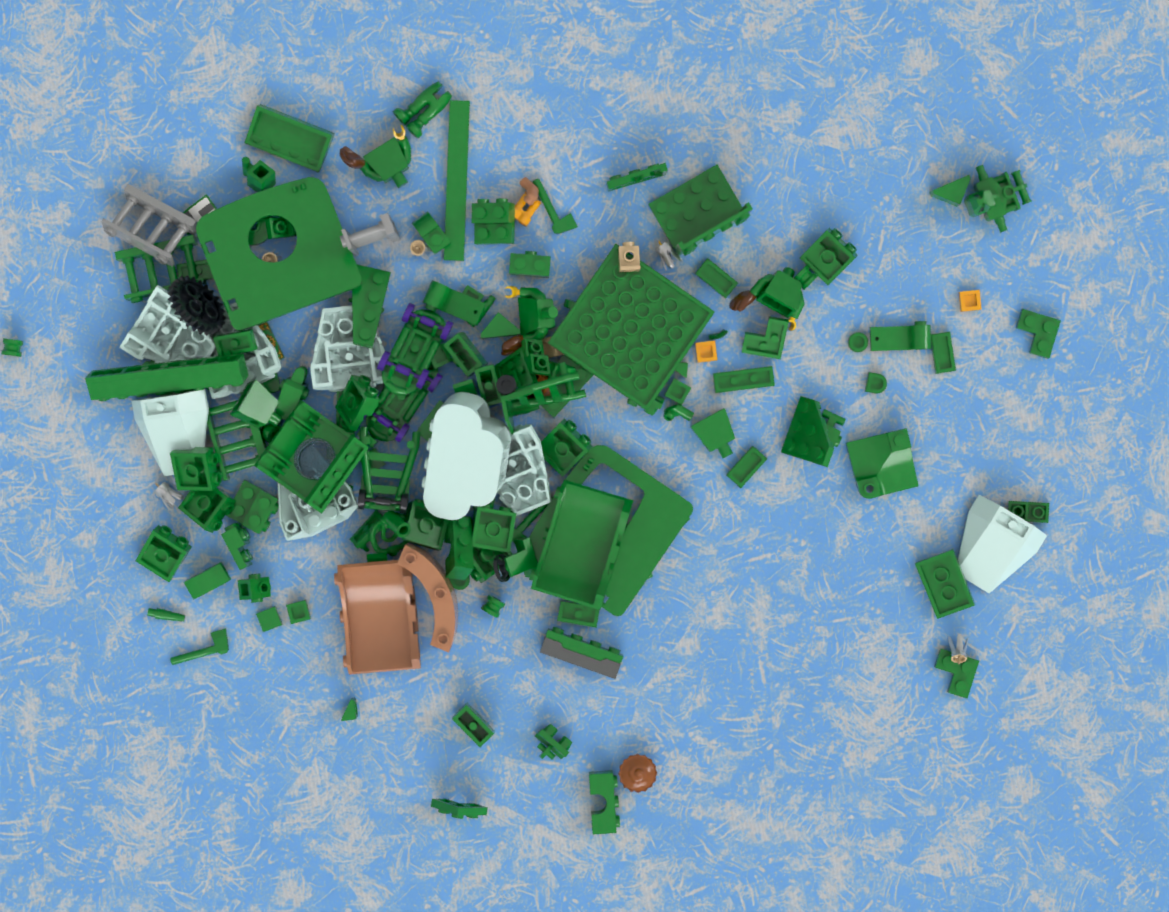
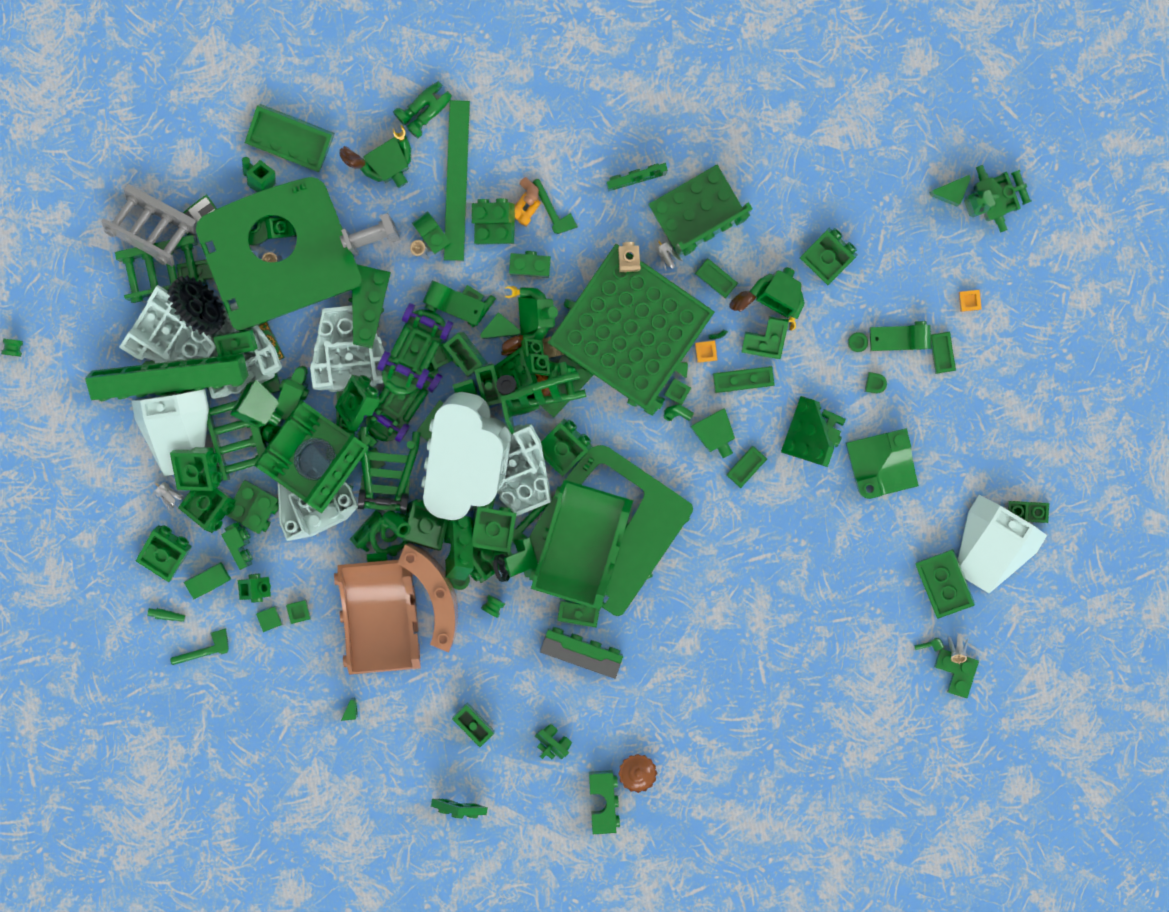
(805, 277): green wheel -> none
(936, 643): none -> green hand
(1044, 331): green plate -> none

